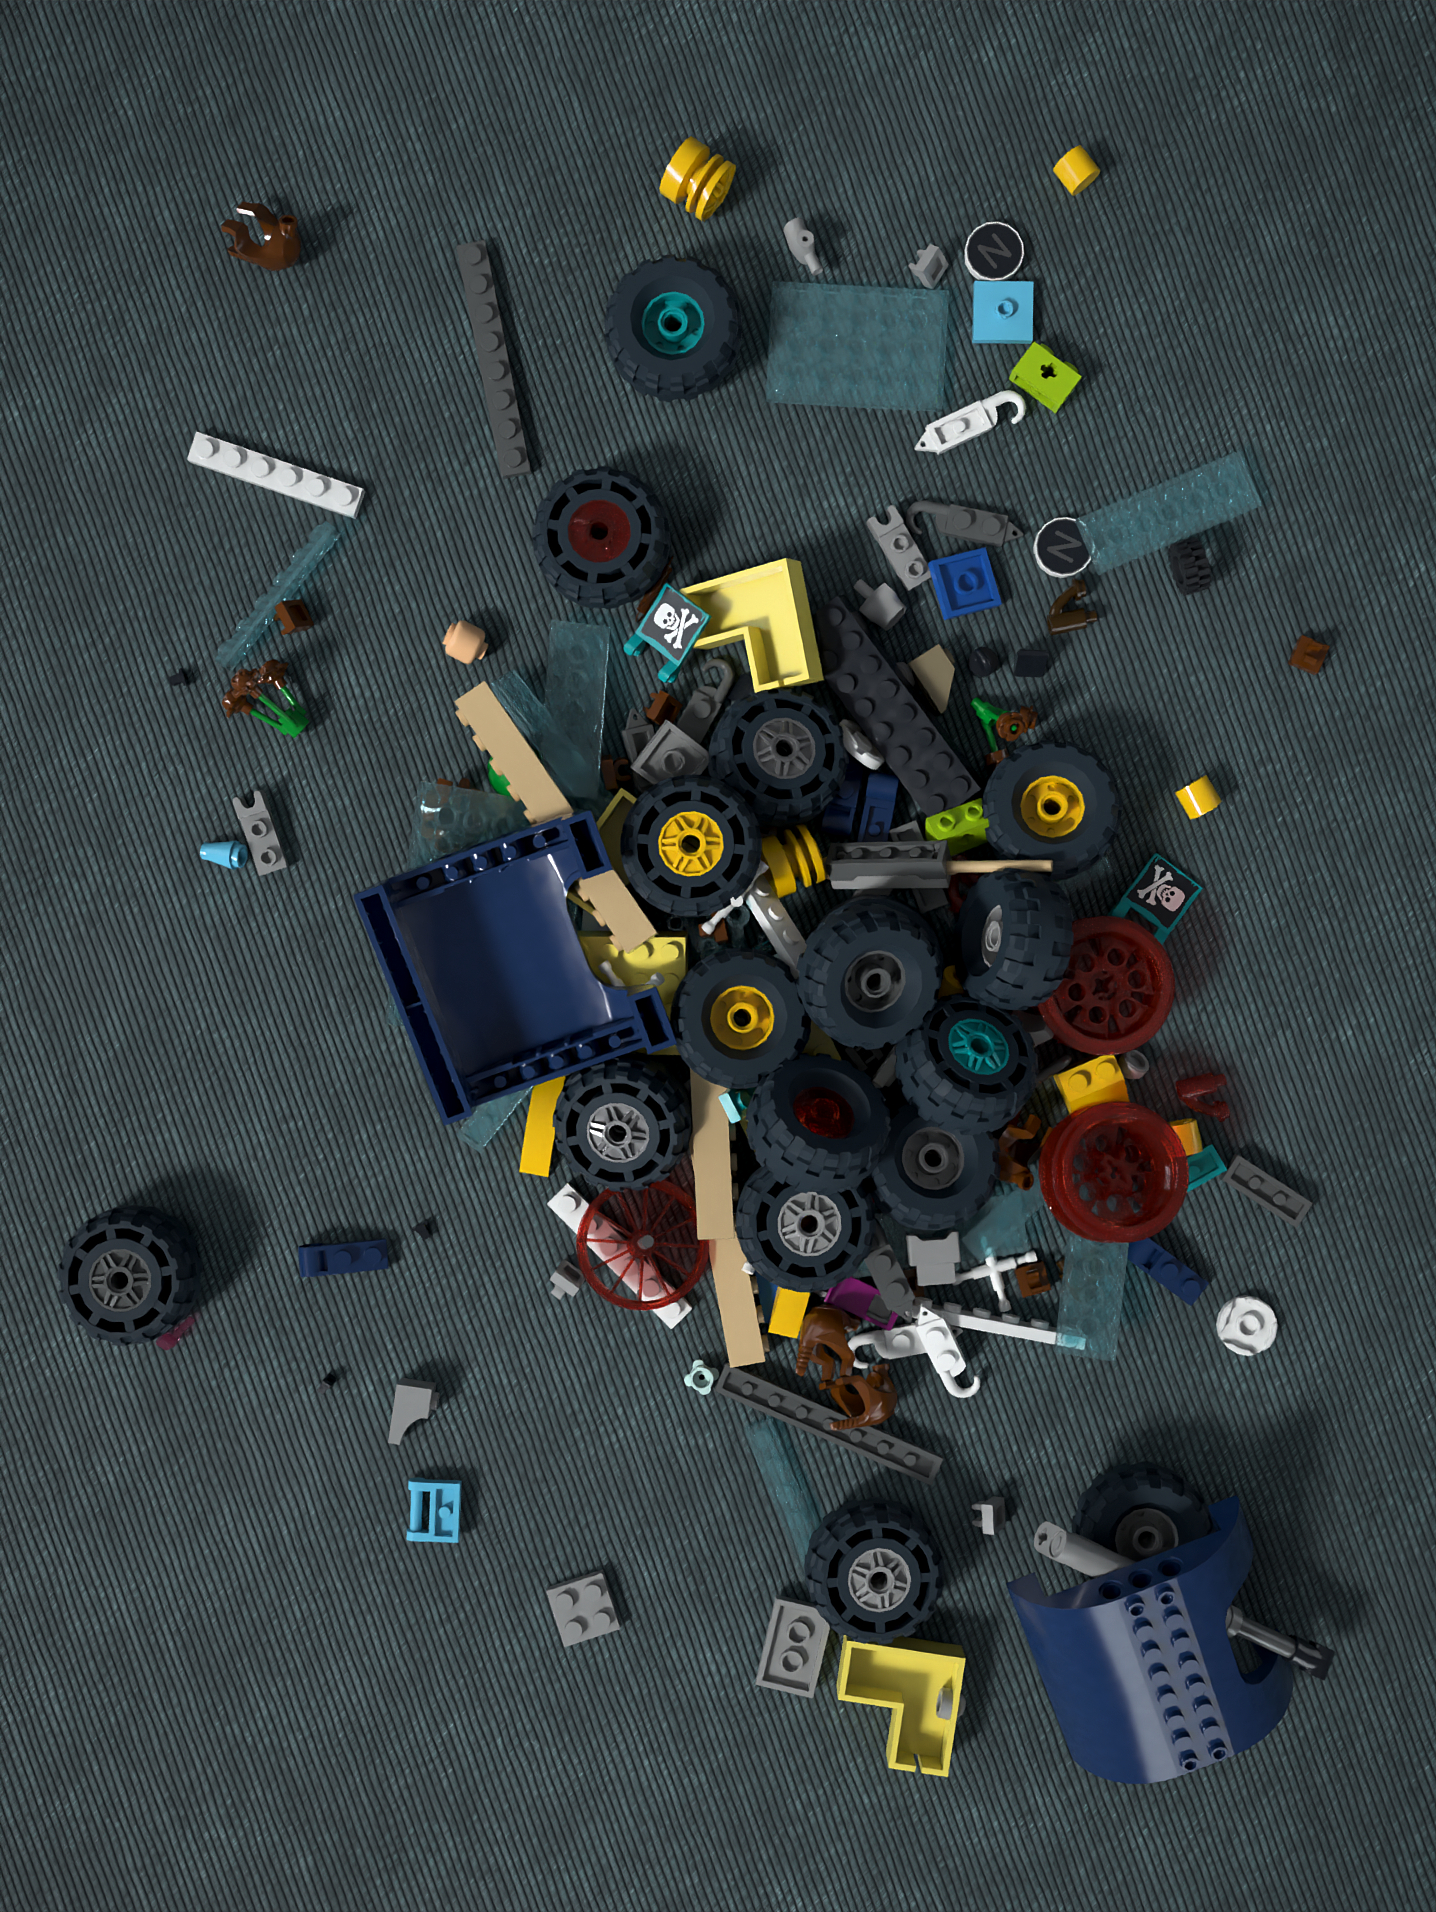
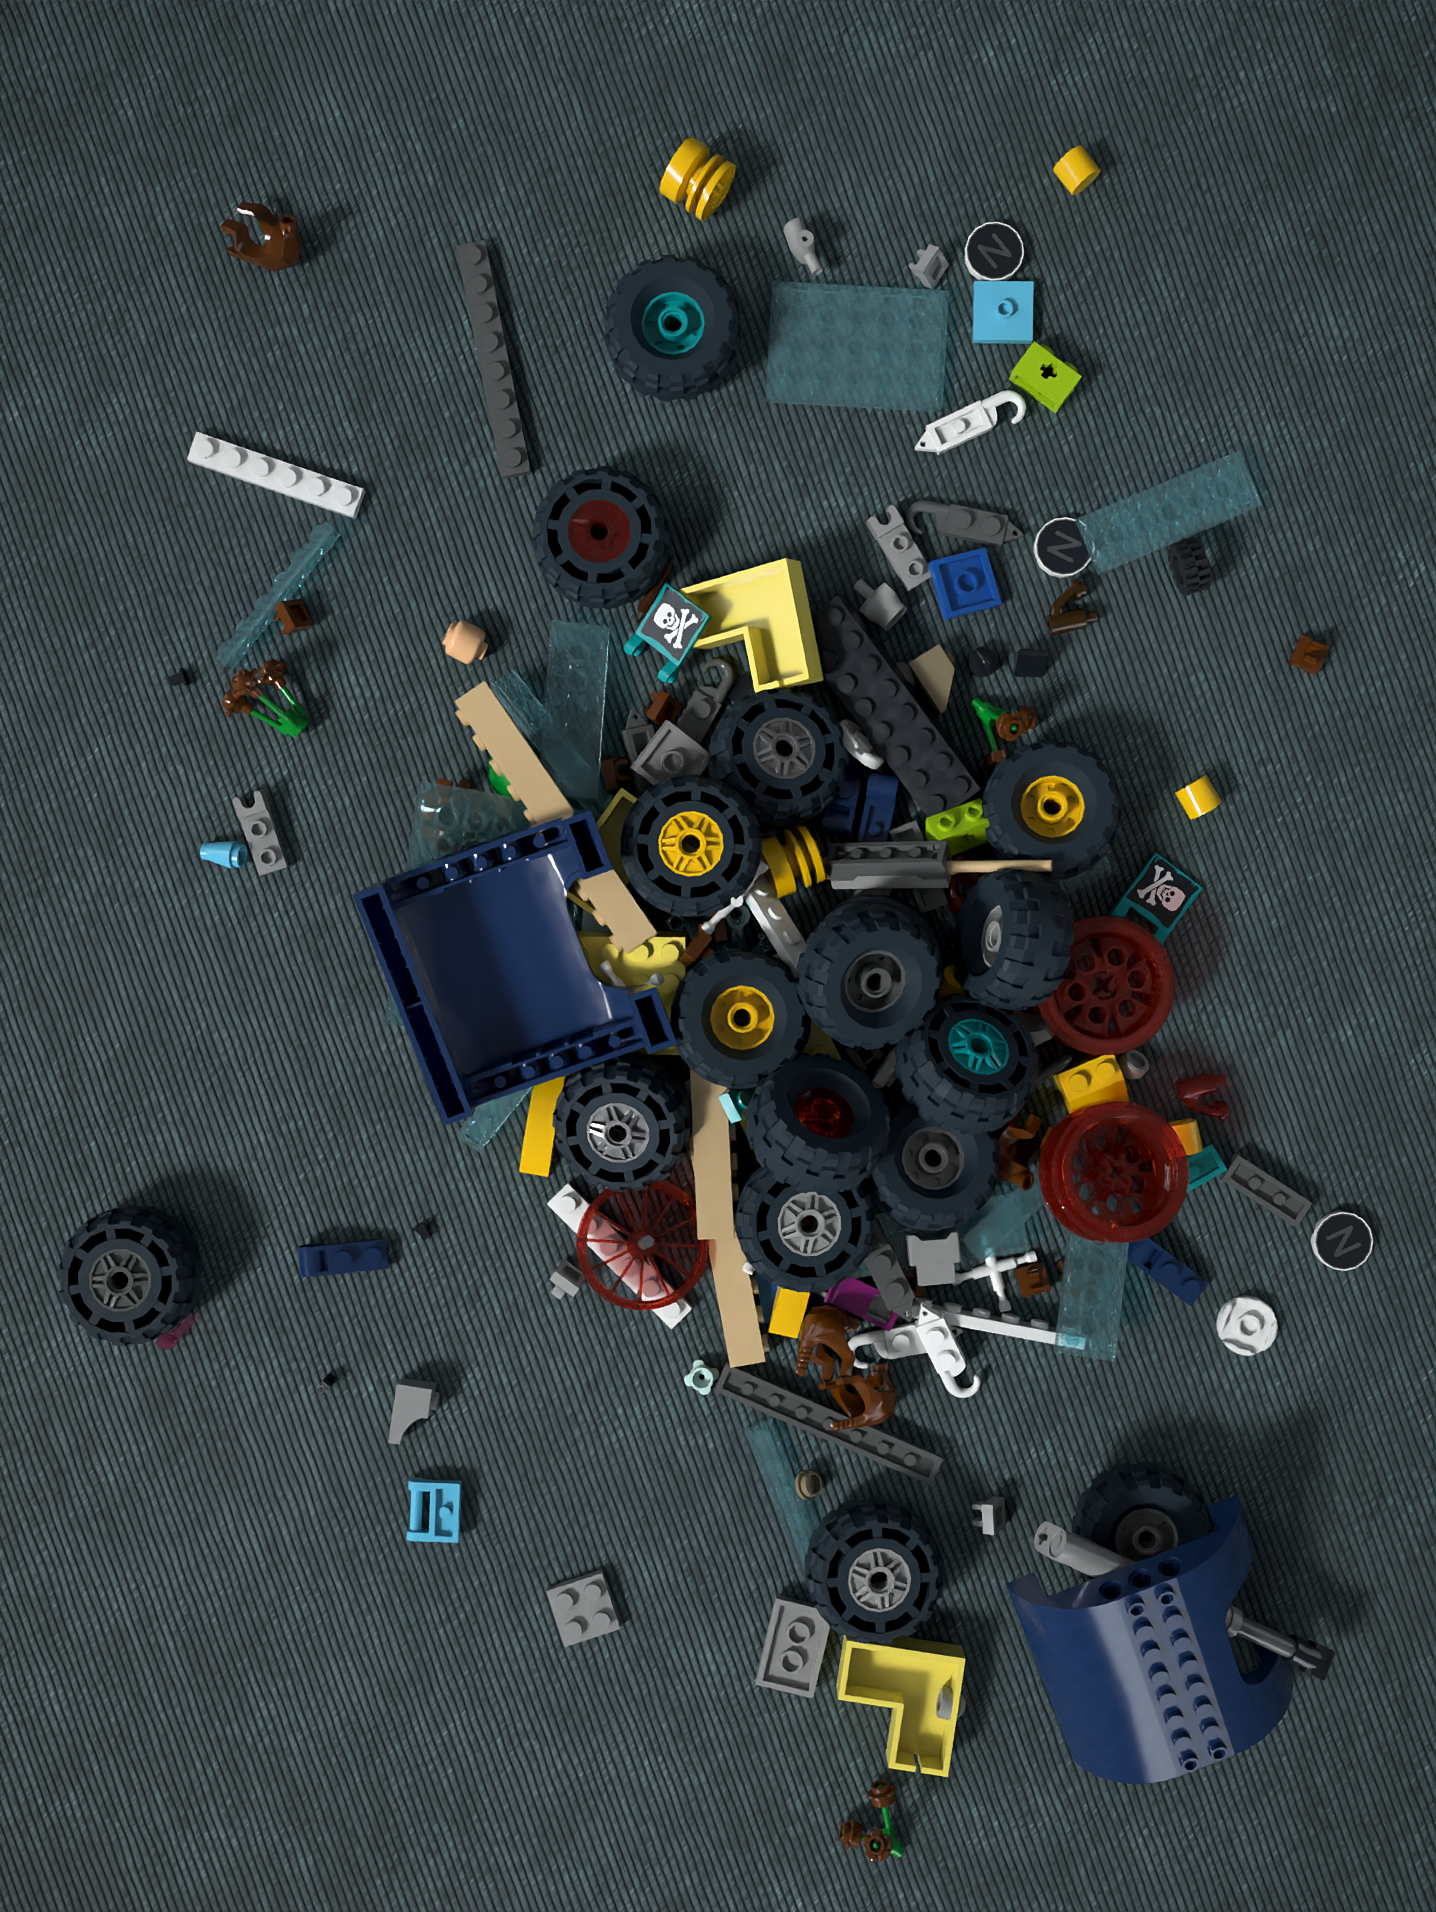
(696, 949): none -> reddish brown tile
(808, 1484): none -> dark tan plate
(879, 1842): none -> reddish brown plant
(1342, 1240): none -> black tile

